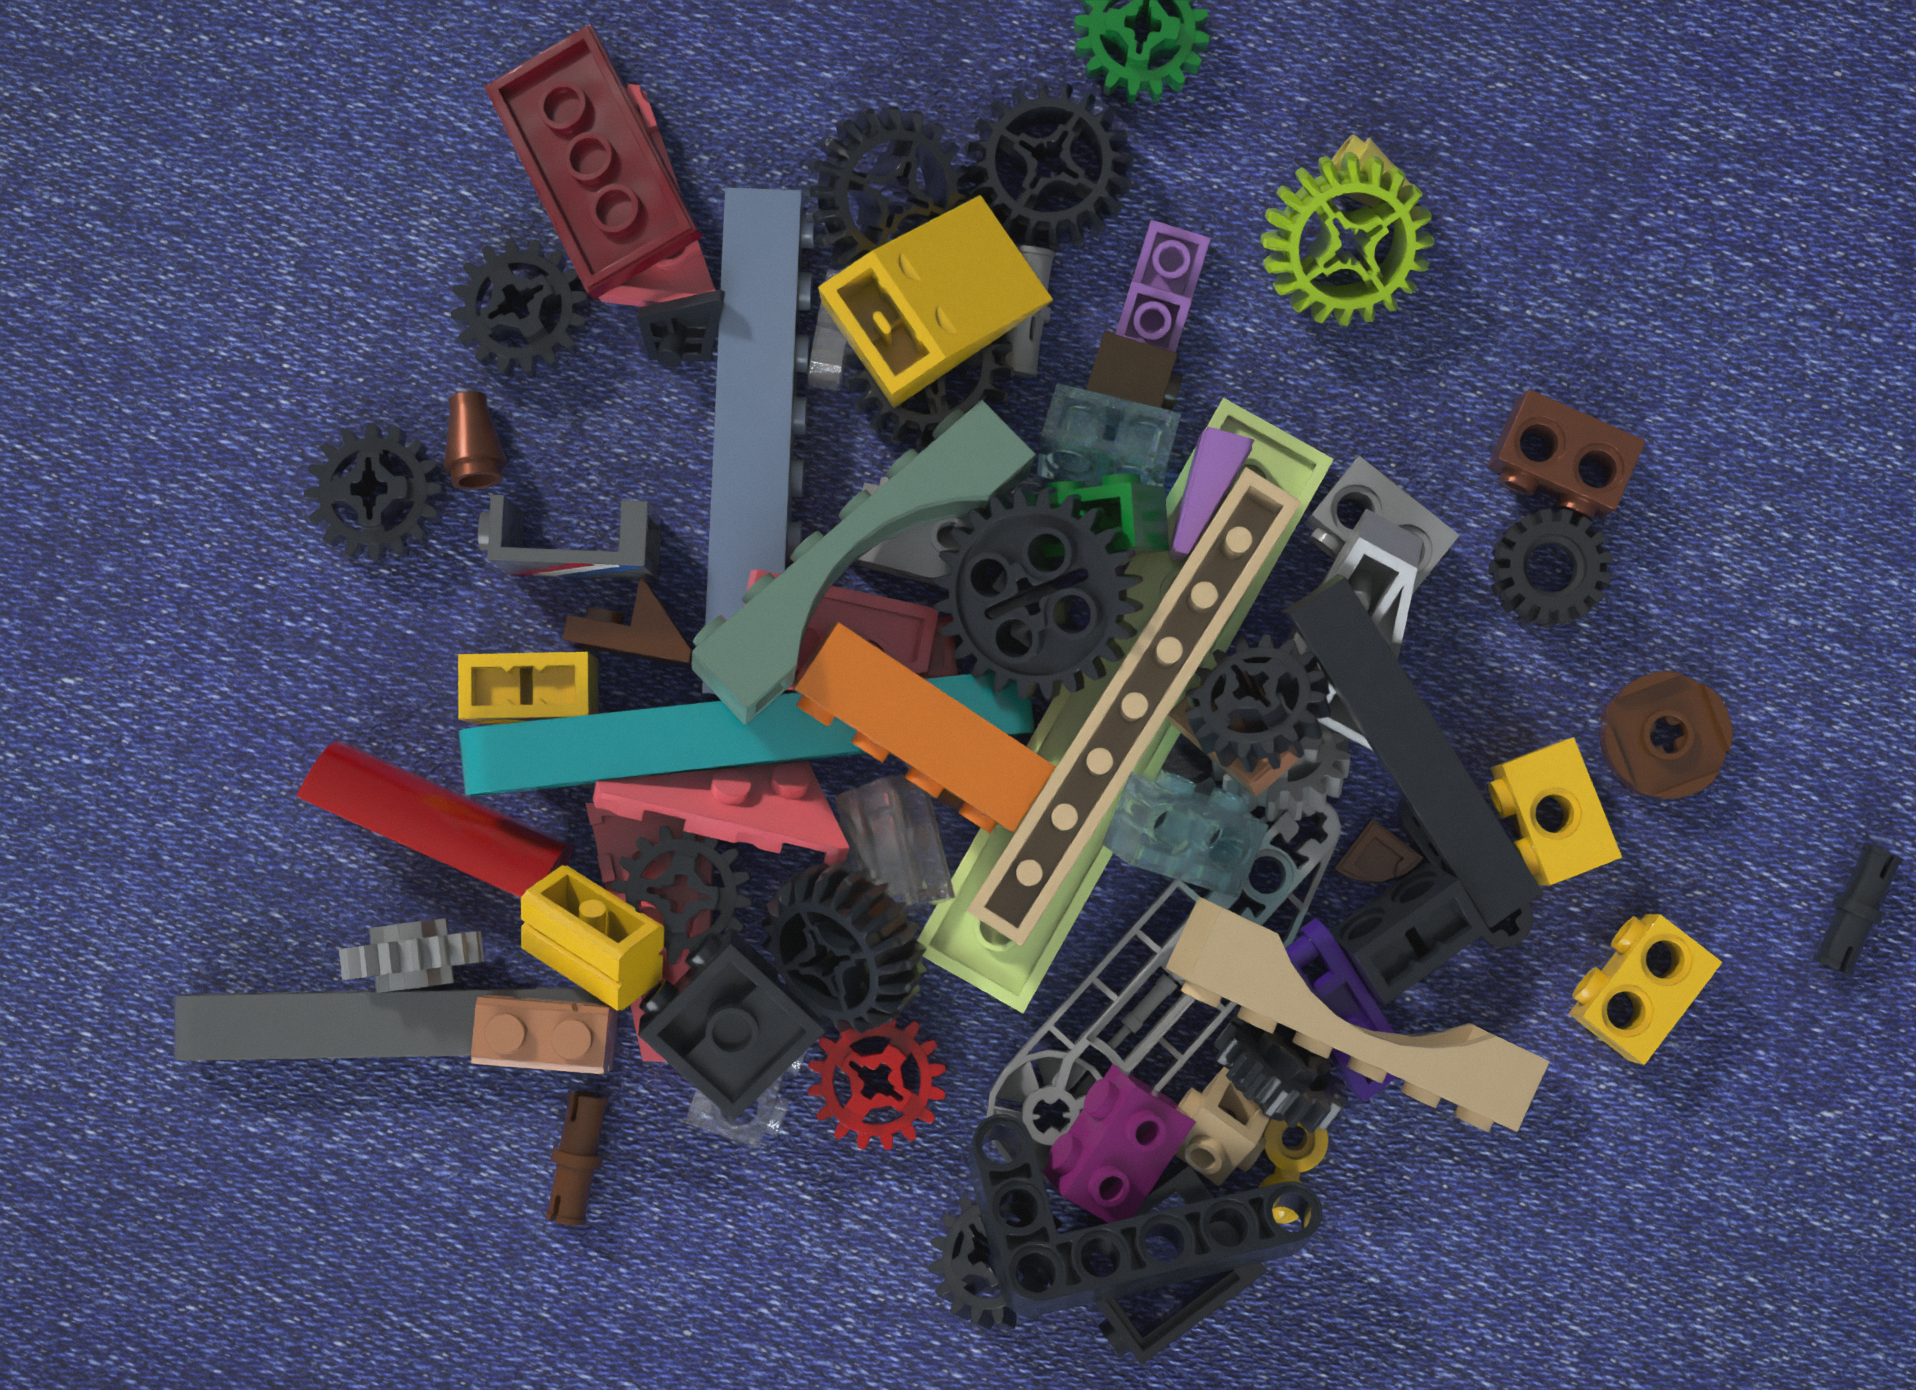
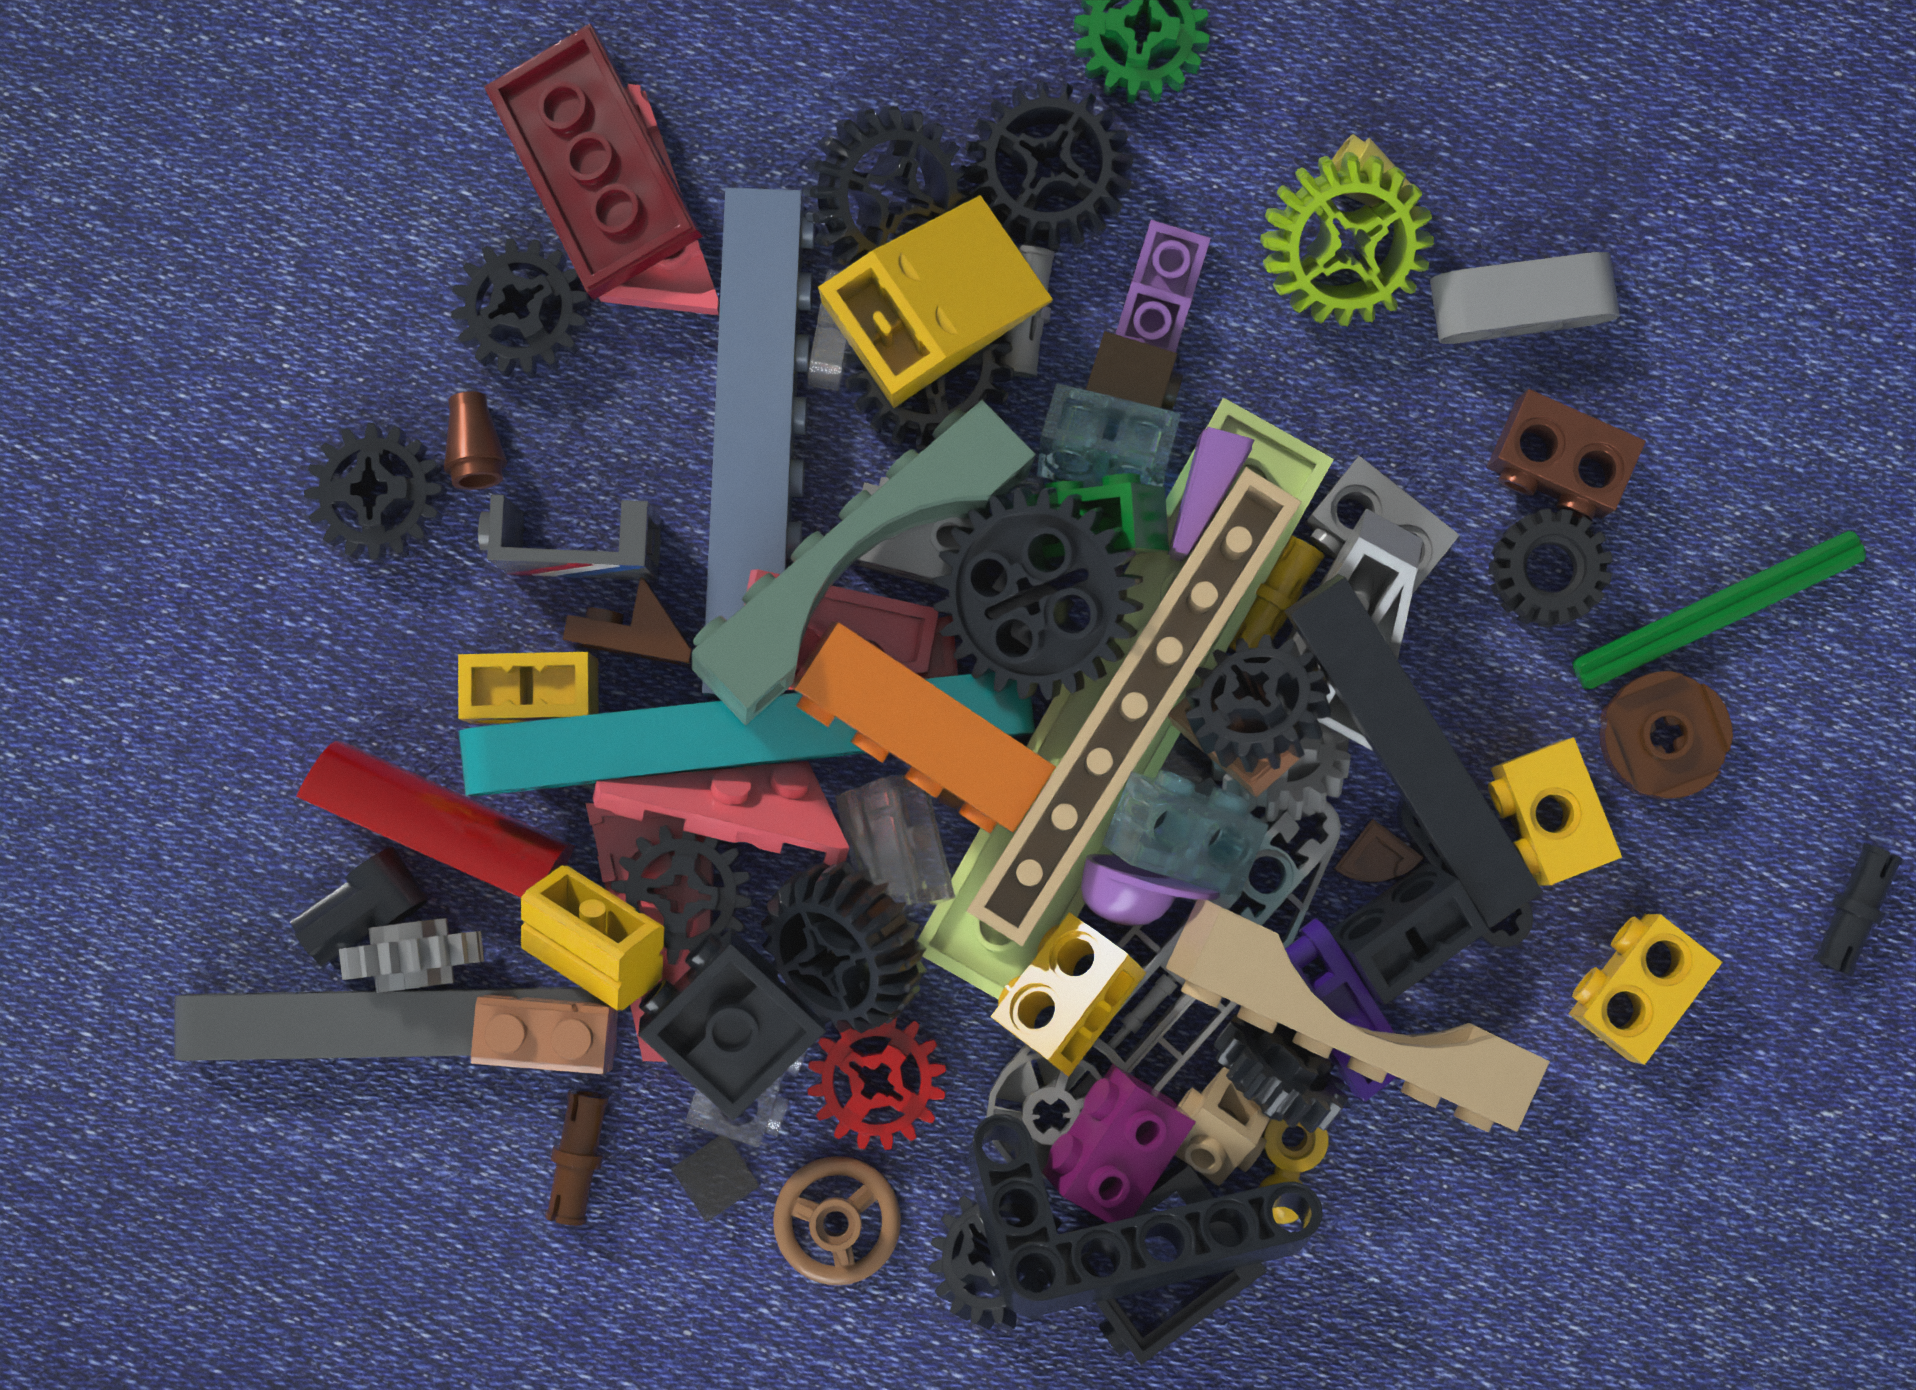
(375, 896): none -> black piece
(681, 328): black piece -> none
(716, 1176): none -> clear smoke tile
(791, 1204): none -> medium nougat piece
(1081, 1002): none -> yellow brick
(1130, 893): none -> medium lavender cap
(1279, 592): none -> yellow pin
(1524, 297): none -> light grey beam
(1719, 610): none -> green axle

